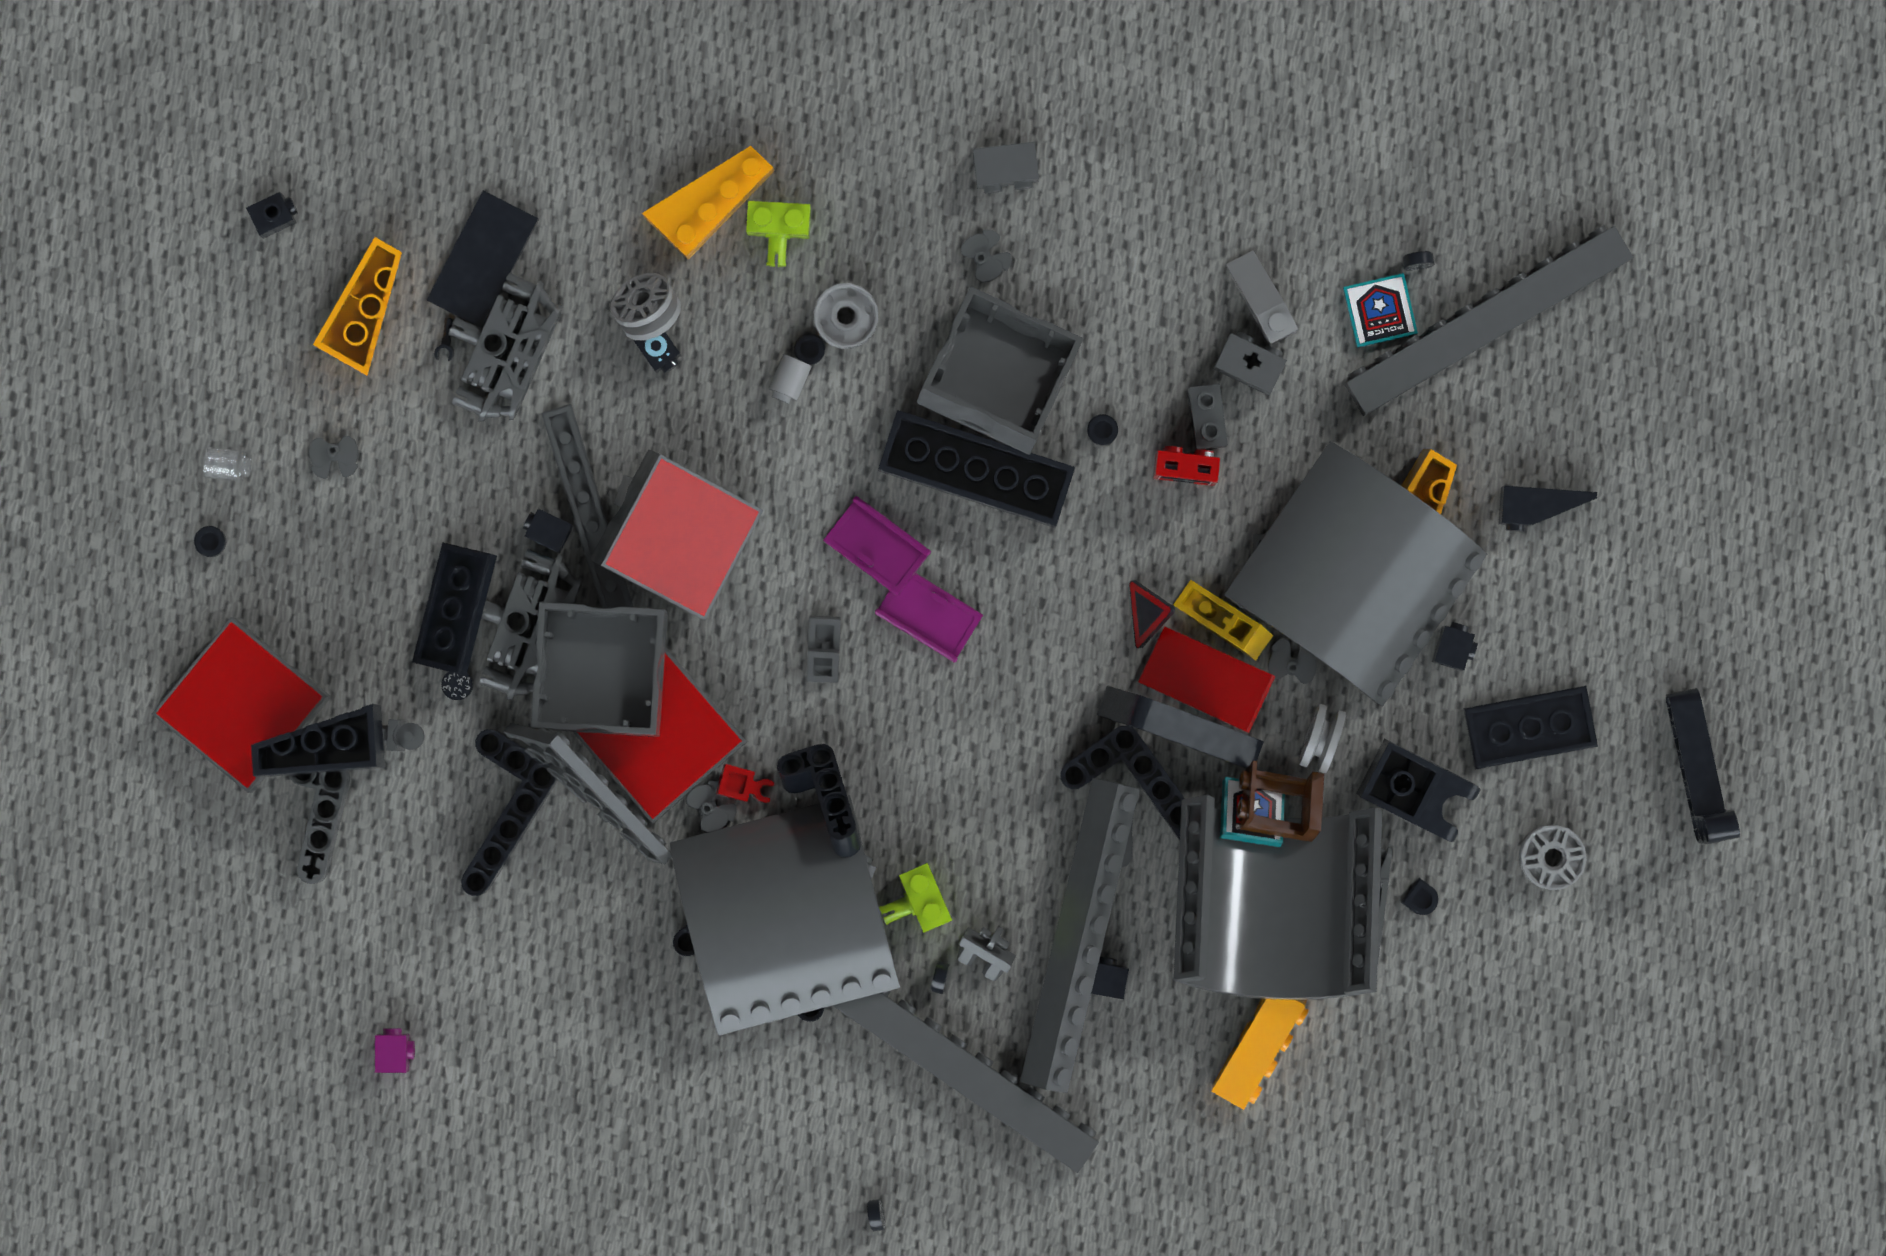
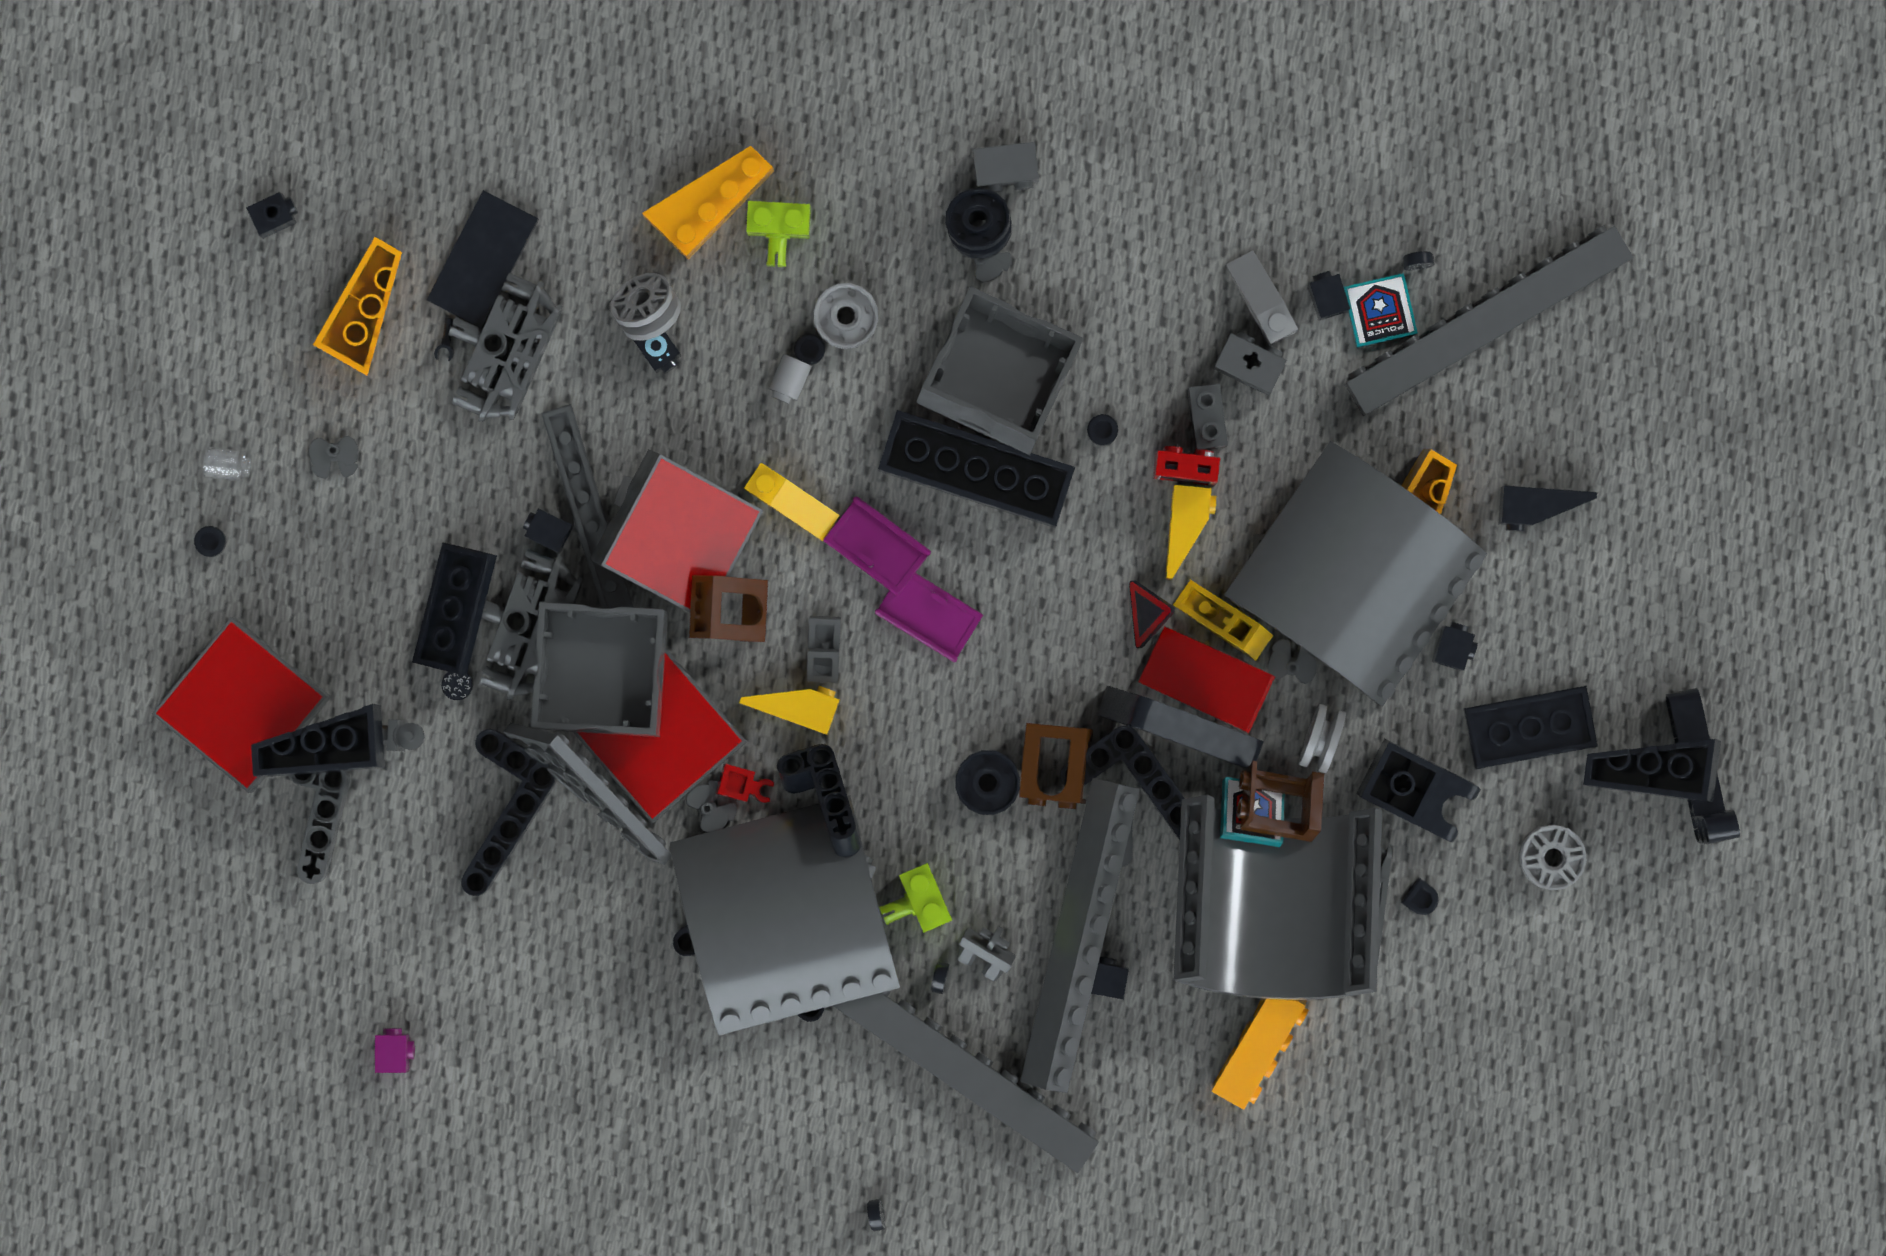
(706, 608): none -> reddish brown panel
(791, 501): none -> yellow slope
(803, 707): none -> yellow slope
(973, 206): none -> black wheel
(987, 763): none -> black wheel
(1074, 786): none -> reddish brown panel
(1188, 517): none -> yellow slope
(1328, 295): none -> black brick
(1670, 770): none -> black wedge

